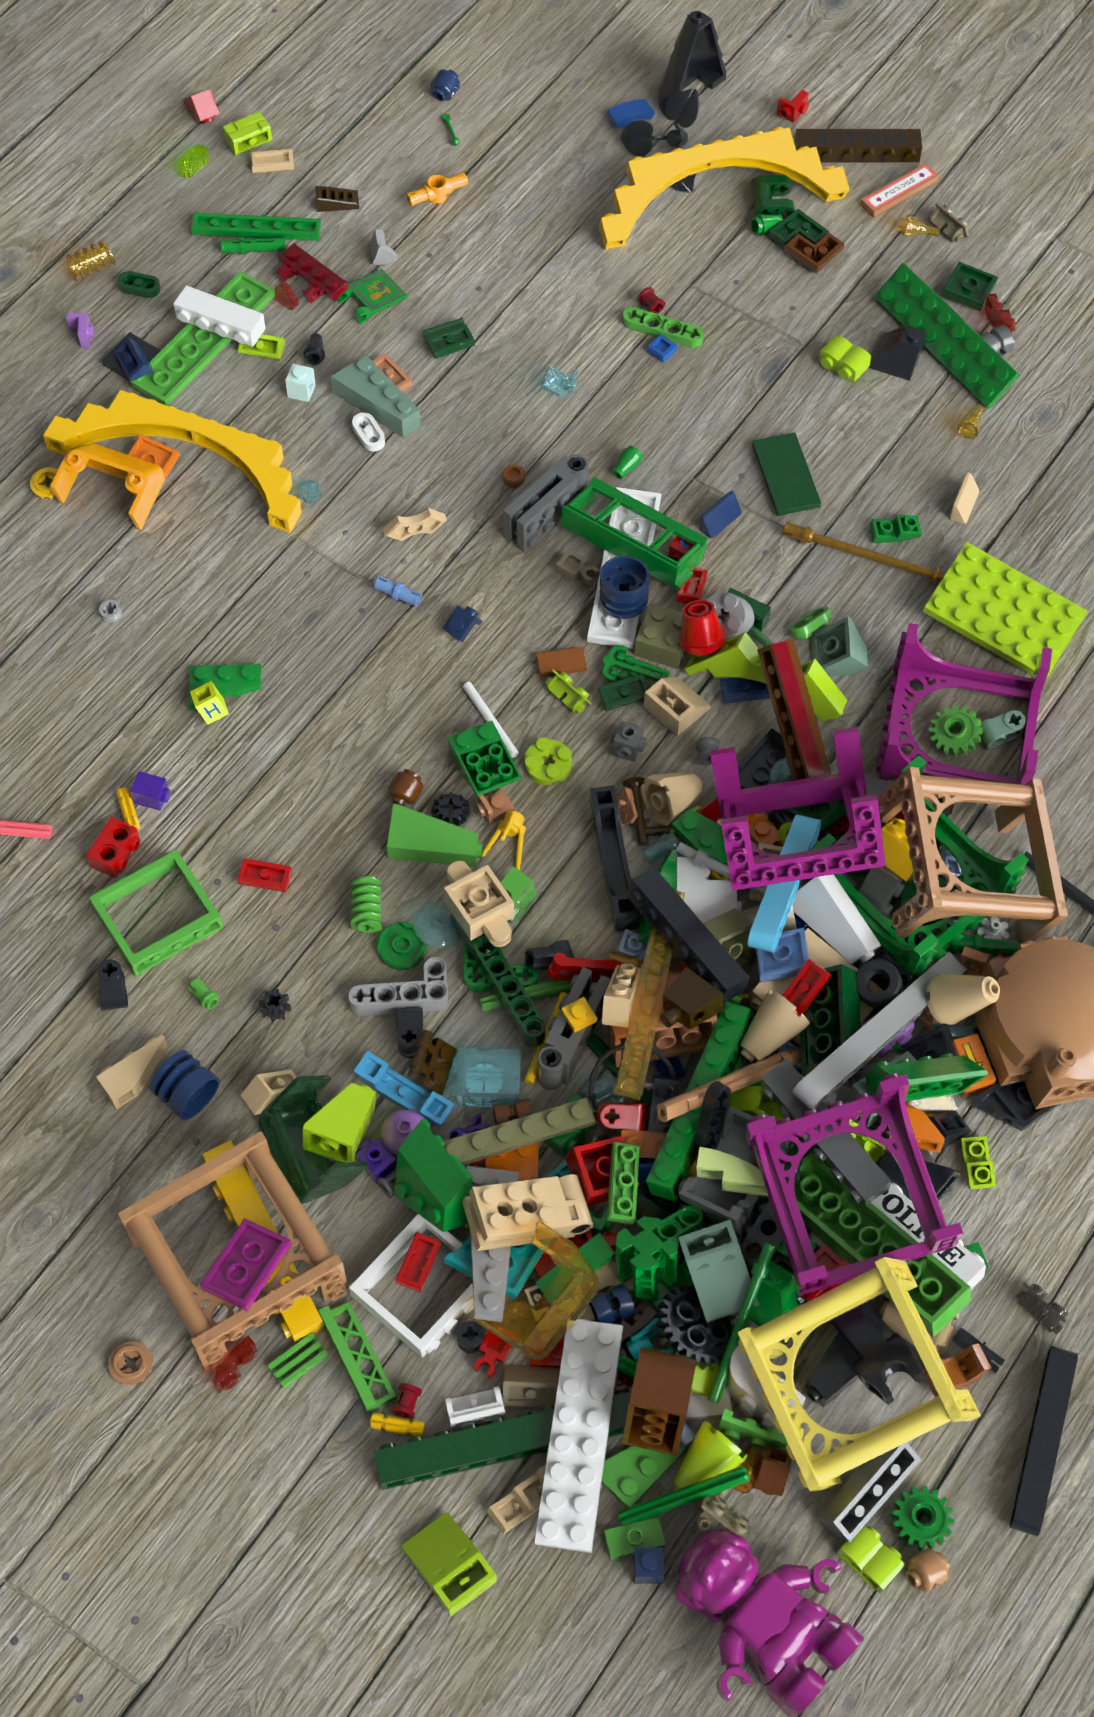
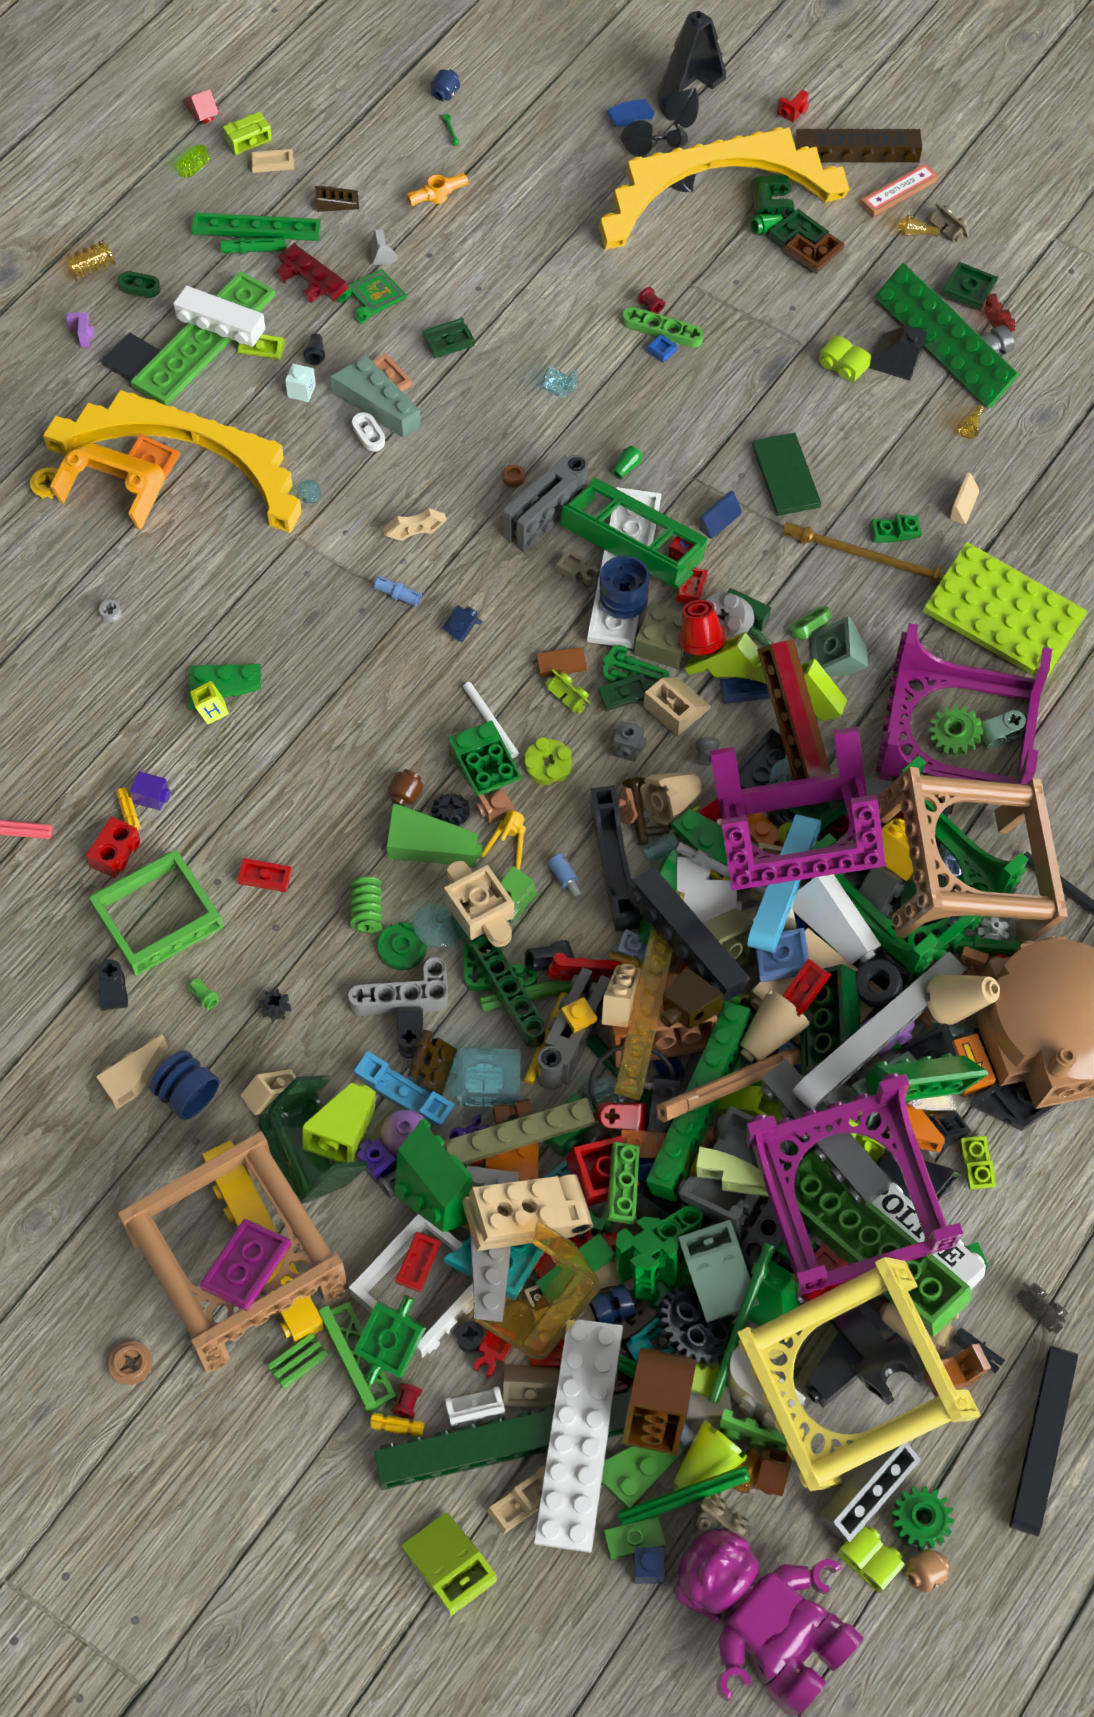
(133, 359): dark blue slope -> none
(228, 1372): clear red slope -> none
(285, 296): clear red tile -> none
(389, 1339): none -> green plate
(565, 875): none -> medium blue piece
(715, 1108): black beam -> none

